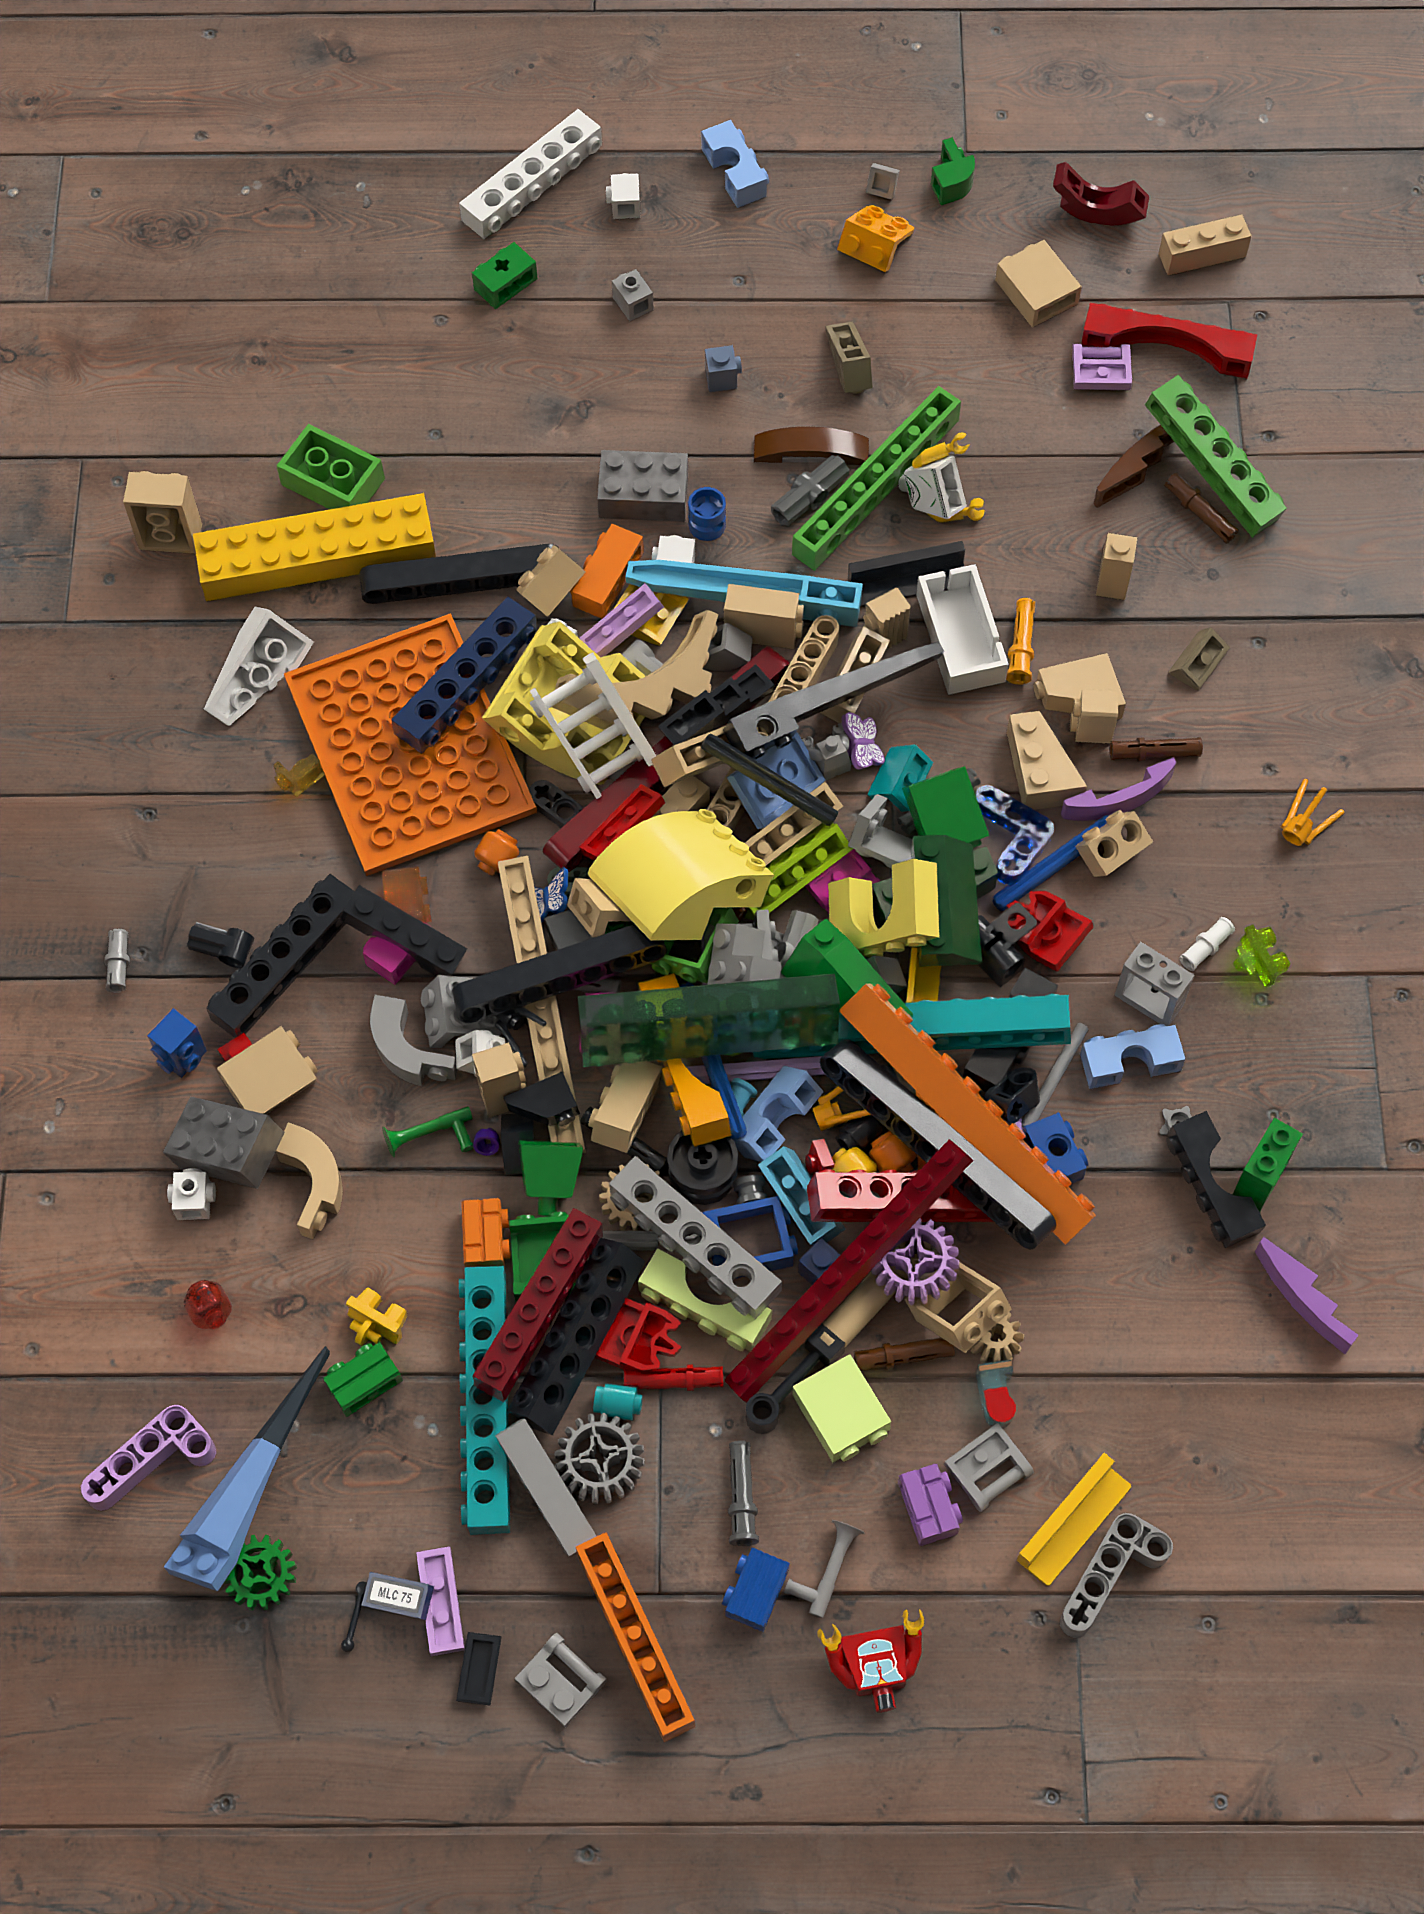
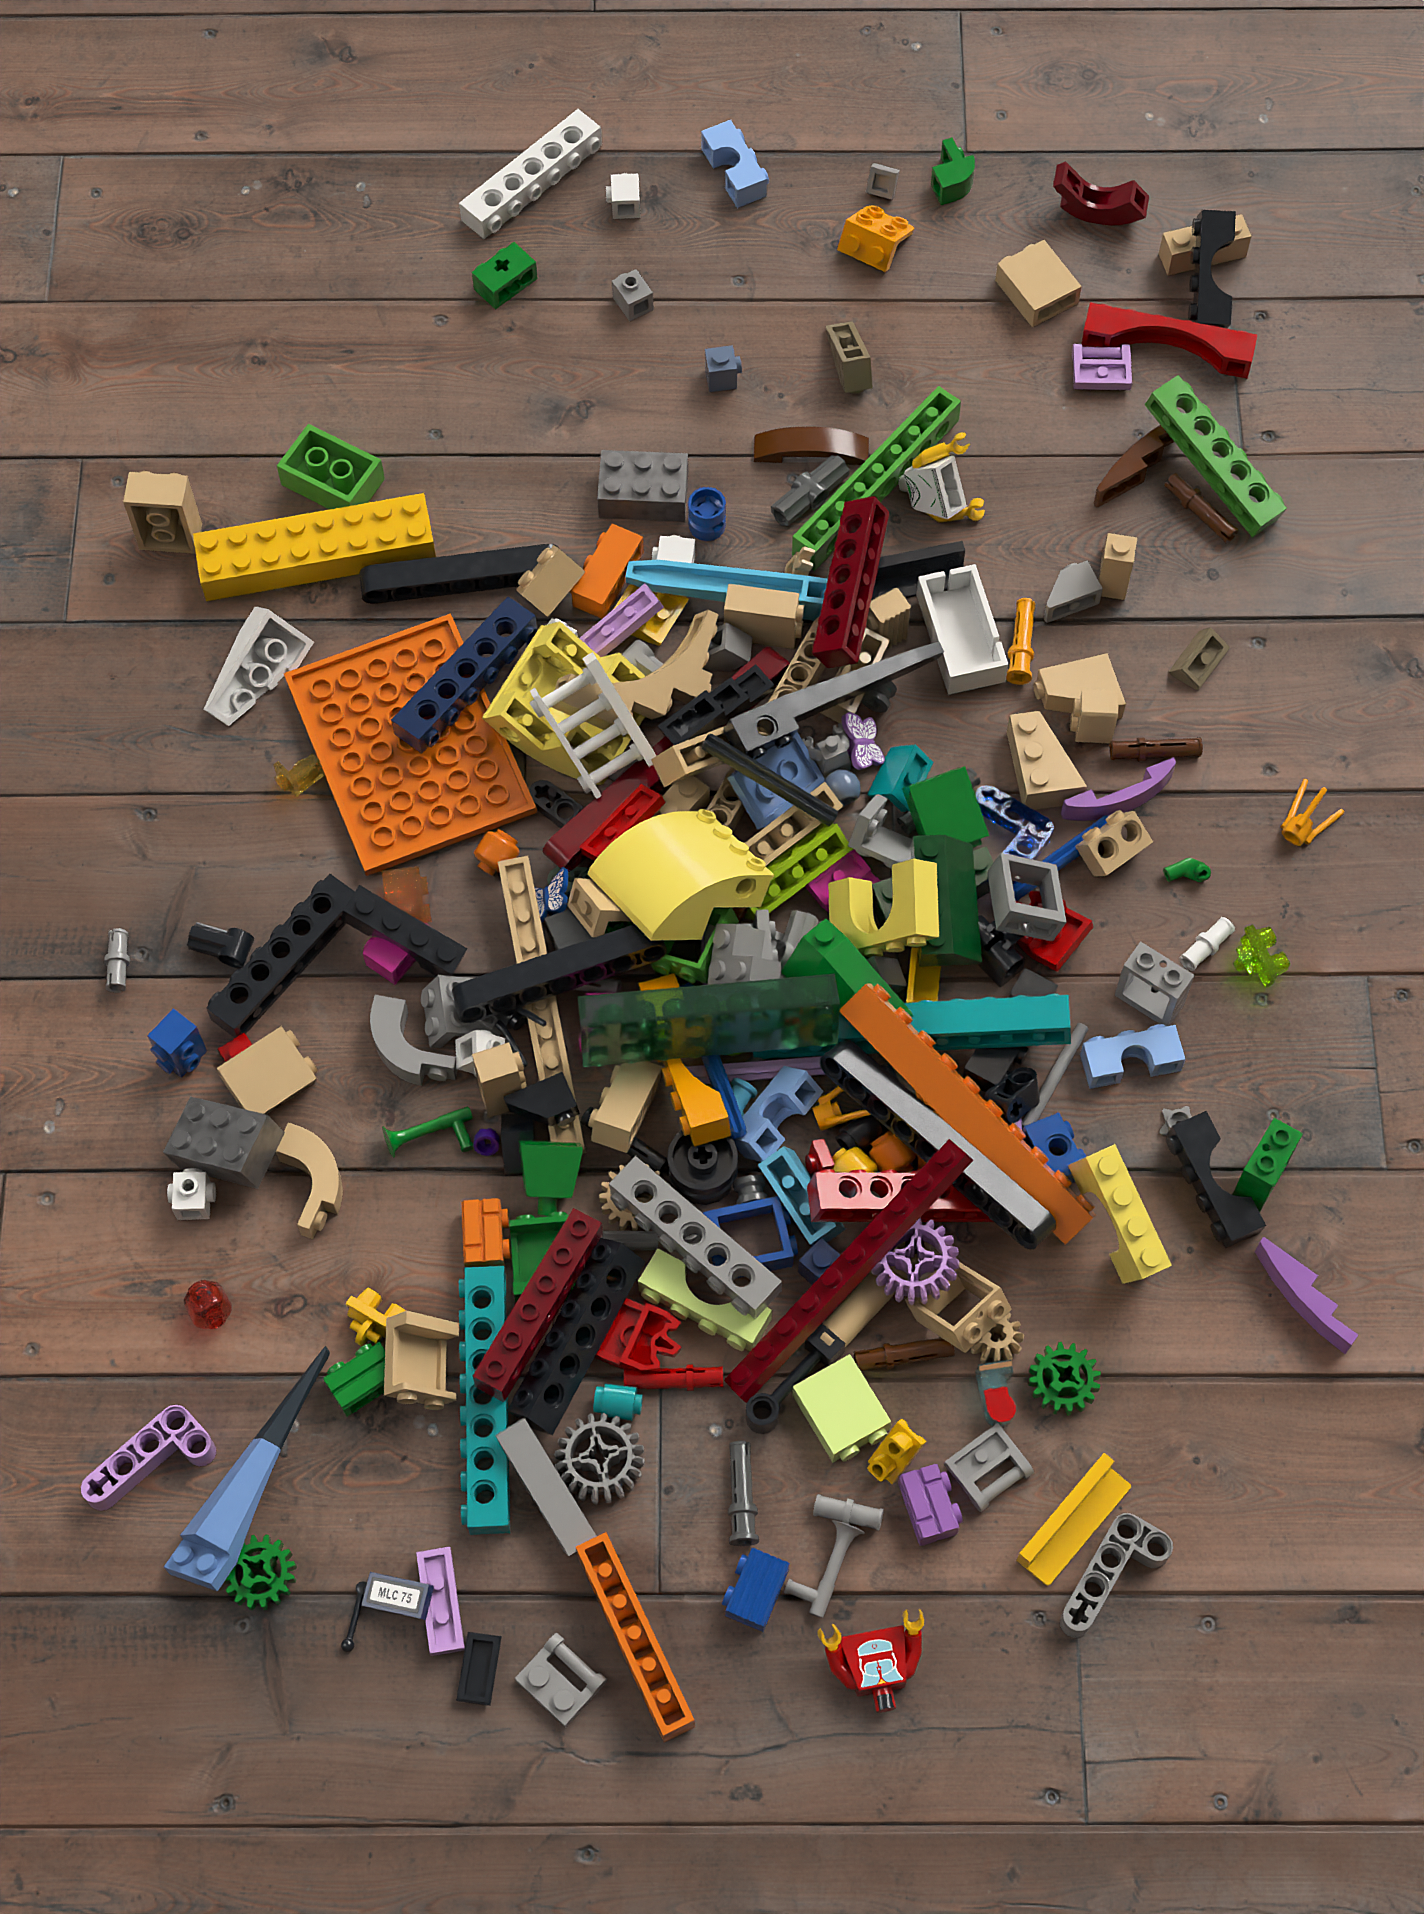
(418, 1359): none -> tan panel
(800, 562): none -> tan plate
(844, 786): none -> sand blue piece
(848, 1512): none -> light grey pin
(850, 582): none -> dark red brick
(878, 698): none -> dark grey wheel
(895, 1453): none -> yellow hips
(1011, 916): none -> light grey window
(1073, 591): none -> light grey slope
(1074, 1387): none -> green gear
(1139, 1245): none -> light yellow arch
(1188, 868): none -> green arm
(1213, 232): none -> black arch

